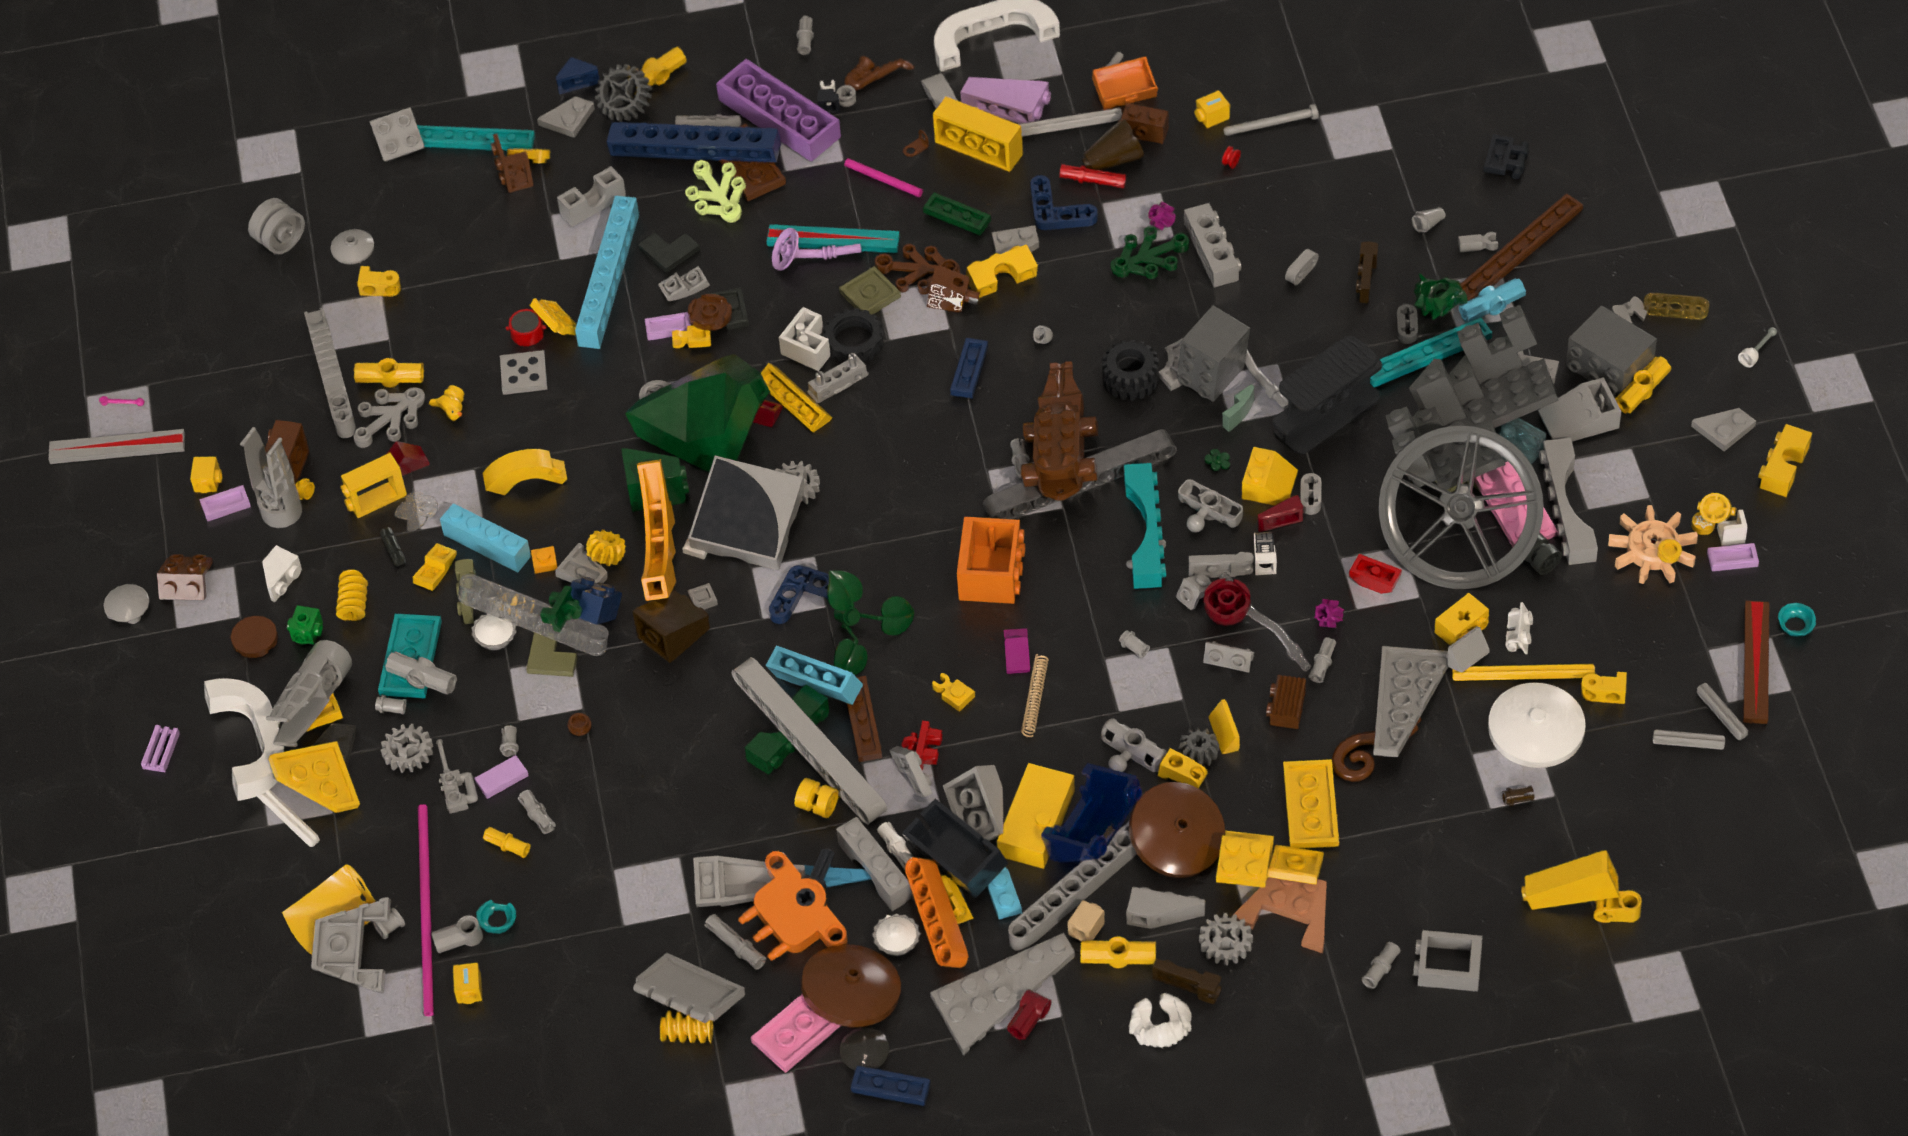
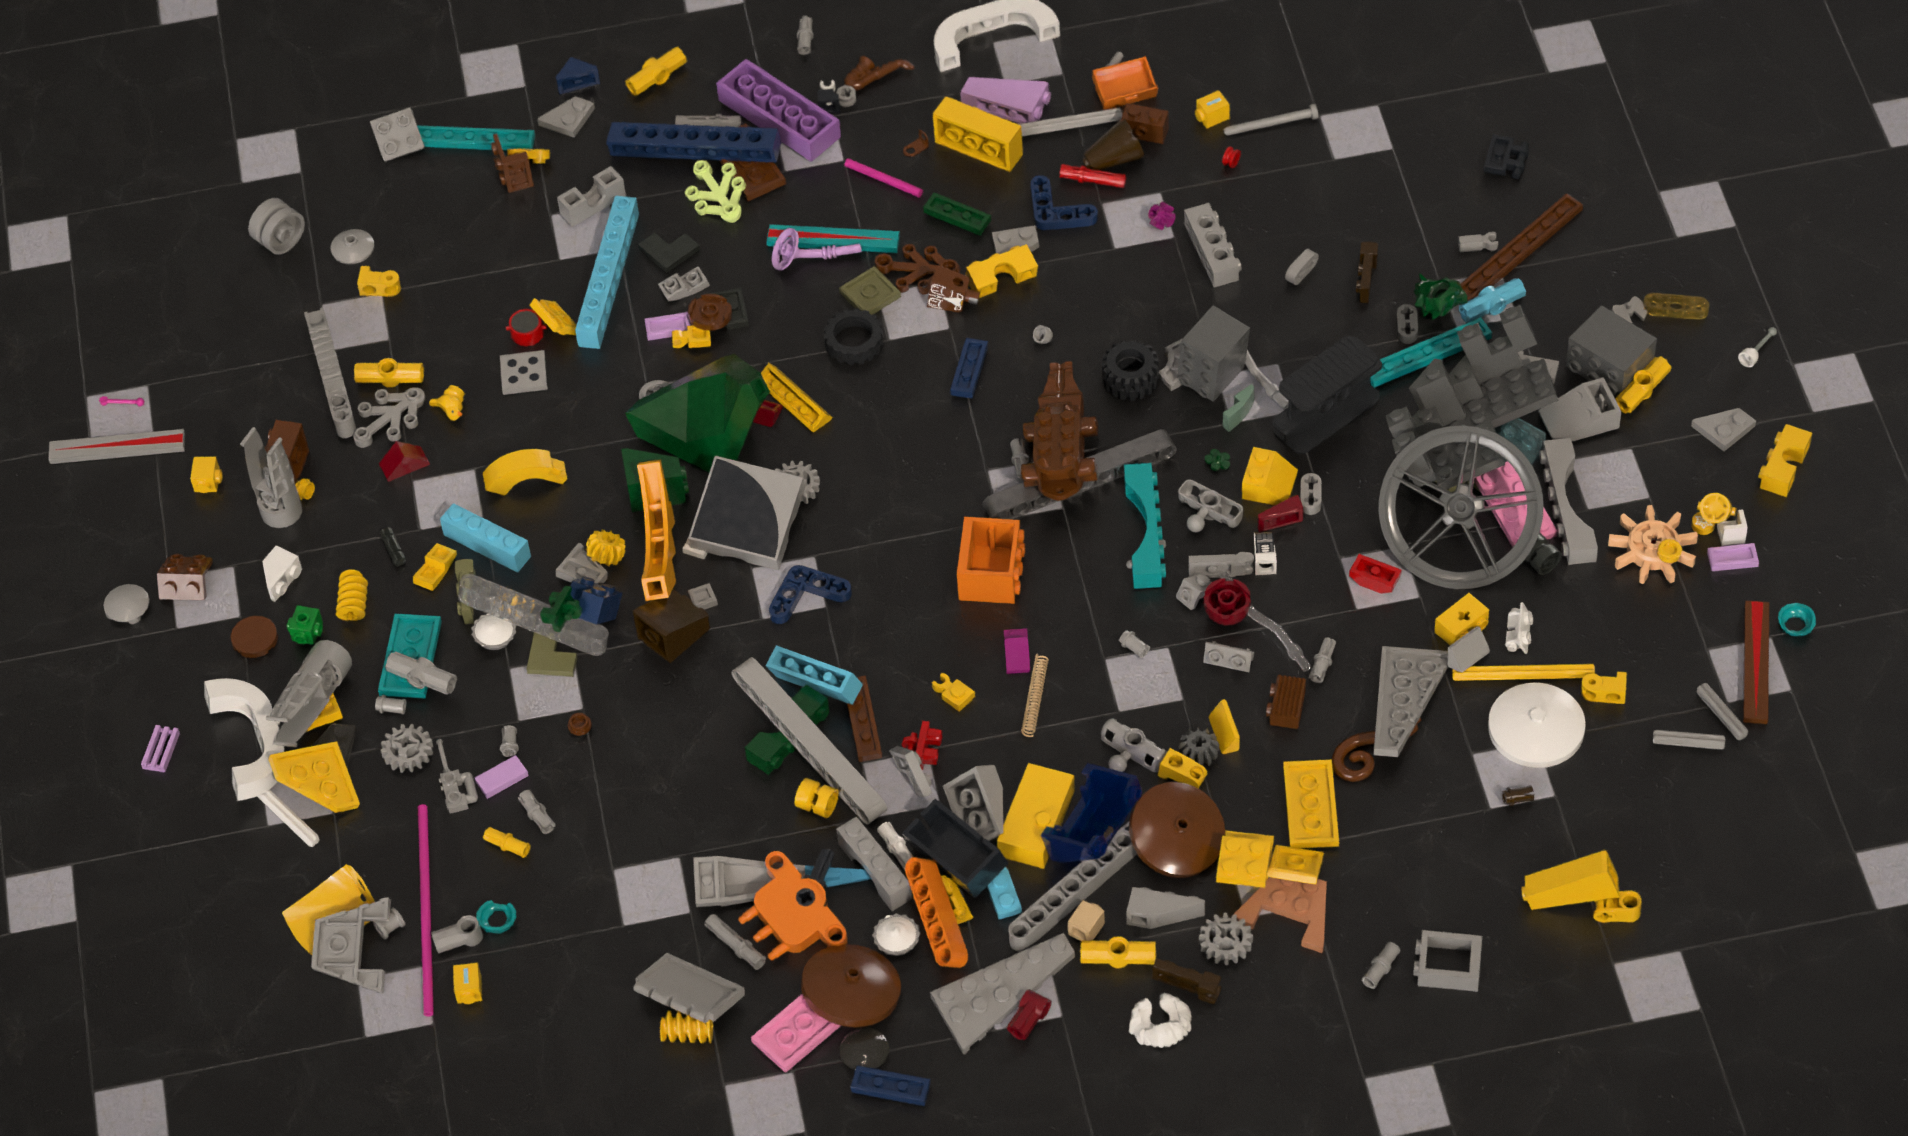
(225, 503): lavender tile -> none
(368, 475): yellow window -> none
(416, 510): clear plate -> none
(544, 559): light orange plate -> none
(610, 103): dark grey gear -> none
(804, 341): white brick -> none
(837, 379): light grey piece -> none
(841, 593): dark green plant -> none
(937, 89): light grey slope -> none
(1124, 265): dark green plant -> none
(1329, 613): magenta gear -> none
(1427, 219): light grey cone -> none

